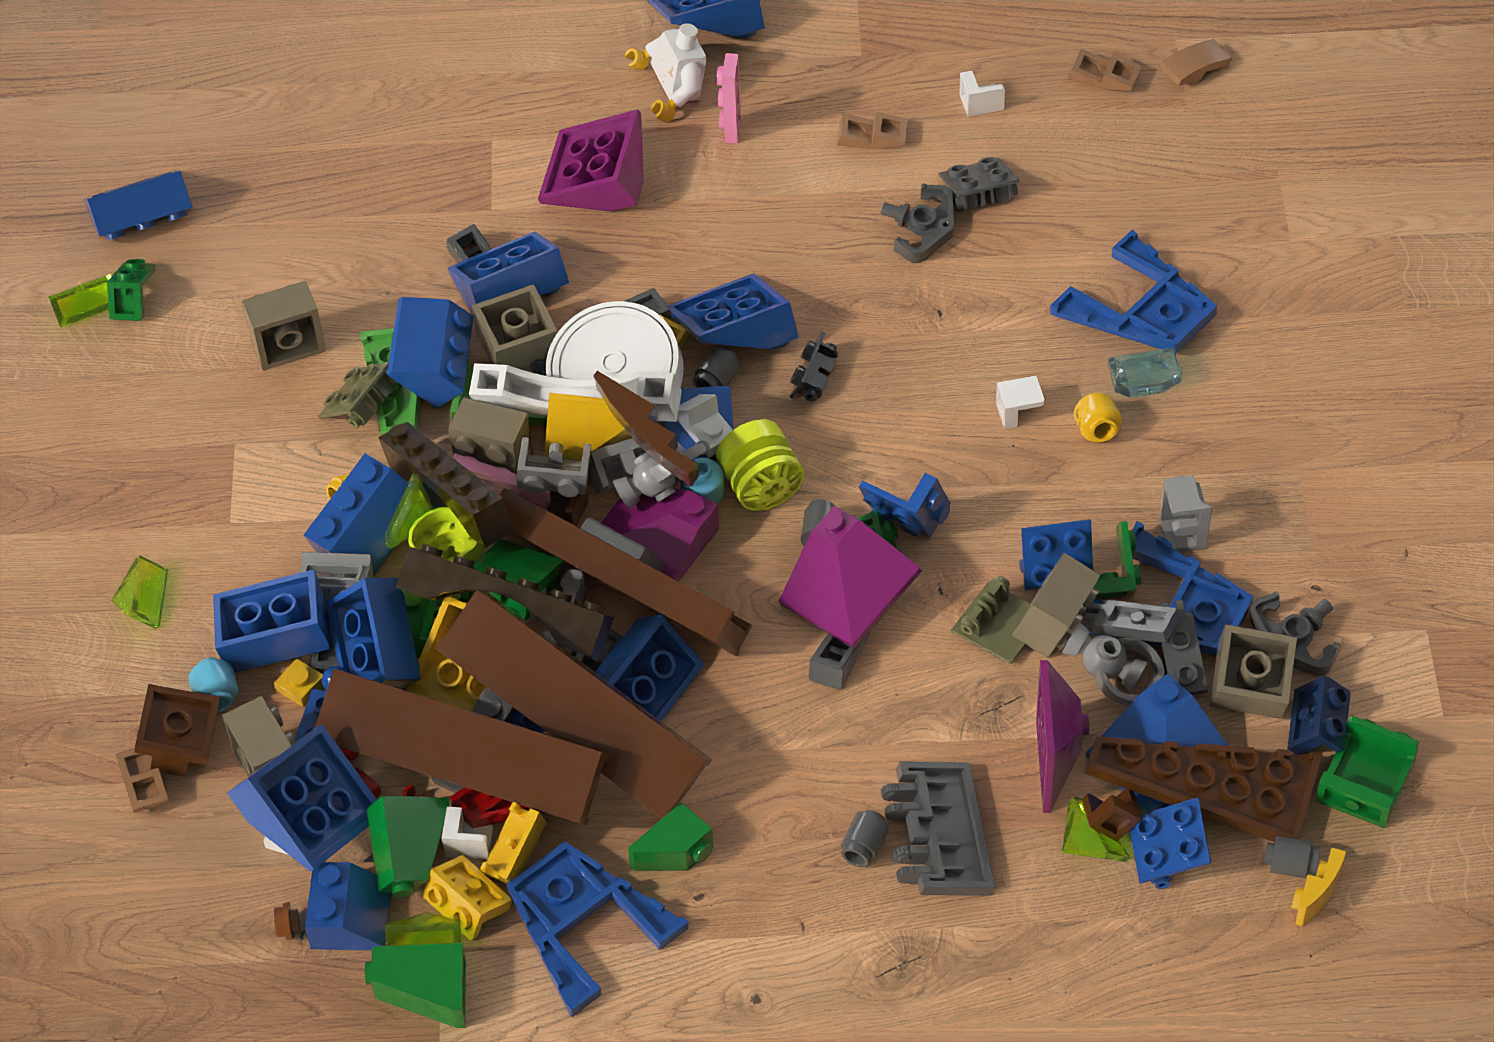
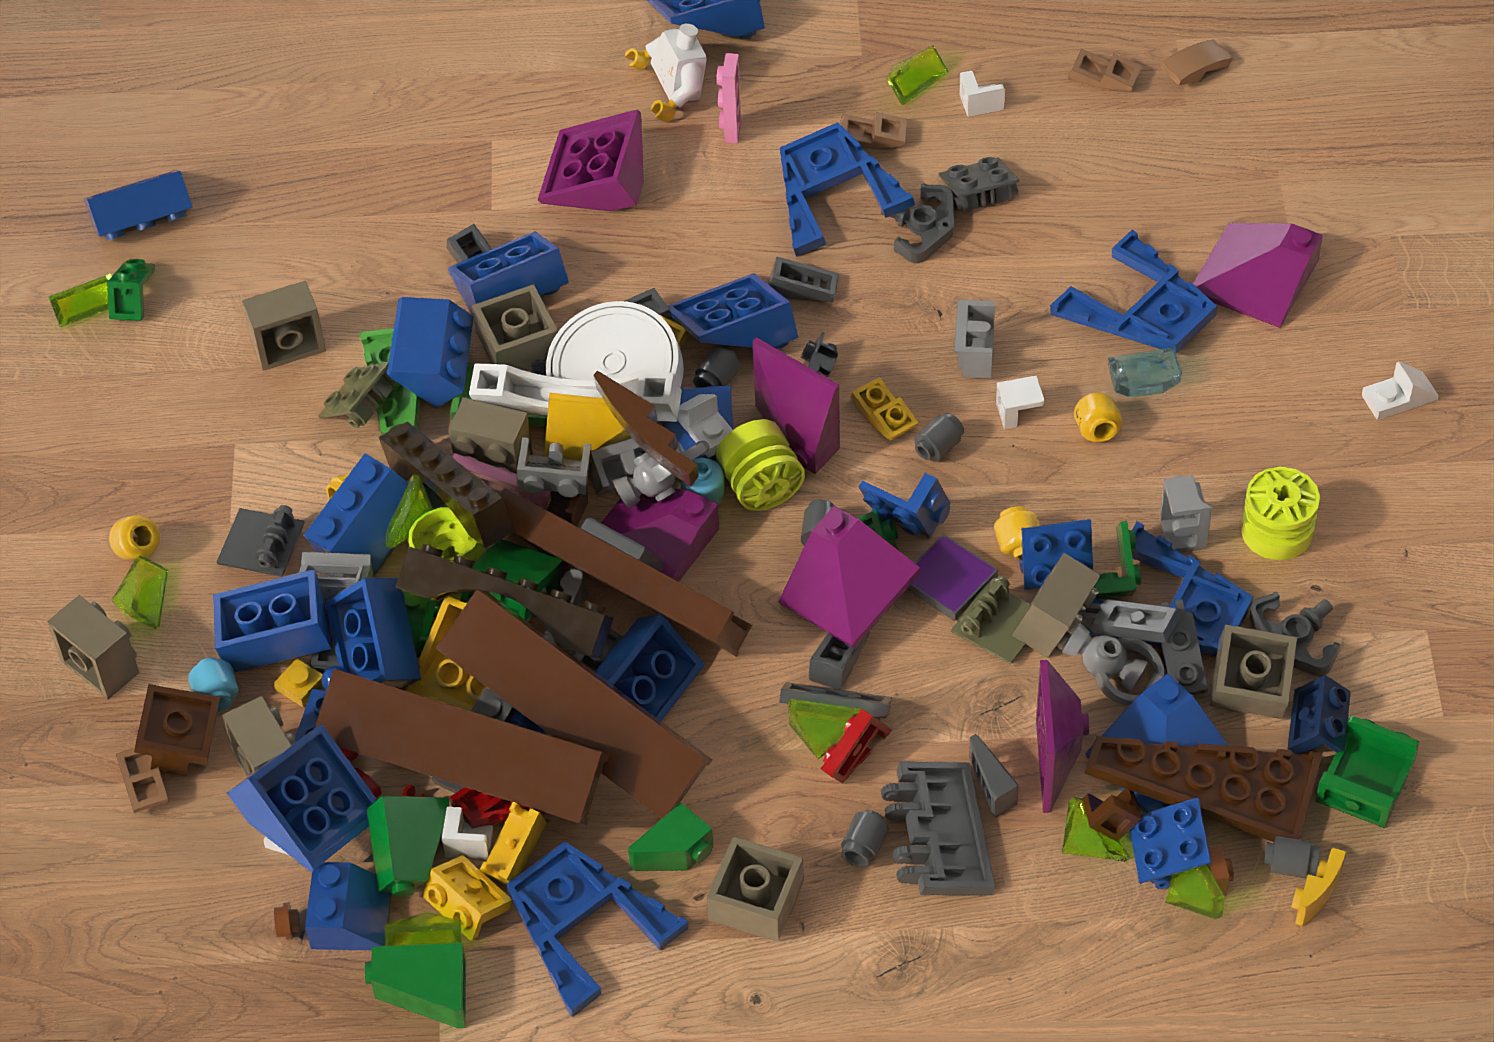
(94, 646): none -> dark tan brick
(134, 537): none -> yellow head
(261, 541): none -> dark grey hinge
(755, 889): none -> dark tan brick
(787, 271): none -> dark grey slope
(799, 403): none -> magenta slope
(819, 723): none -> clear neon green slope
(826, 161): none -> blue wing
(852, 748): none -> red wing
(875, 705): none -> dark grey plate
(882, 410): none -> yellow slope
(916, 74): none -> clear neon green slope
(938, 437): none -> dark grey brick
(951, 577): none -> dark purple tile
(975, 337): none -> light grey window
(995, 780): none -> dark grey slope
(1009, 529): none -> yellow head
(1196, 892): none -> clear neon green slope
(1220, 868): none -> dark orange plate
(1260, 268): none -> magenta slope
(1280, 513): none -> neon yellow wheel
(1401, 393): none -> white slope

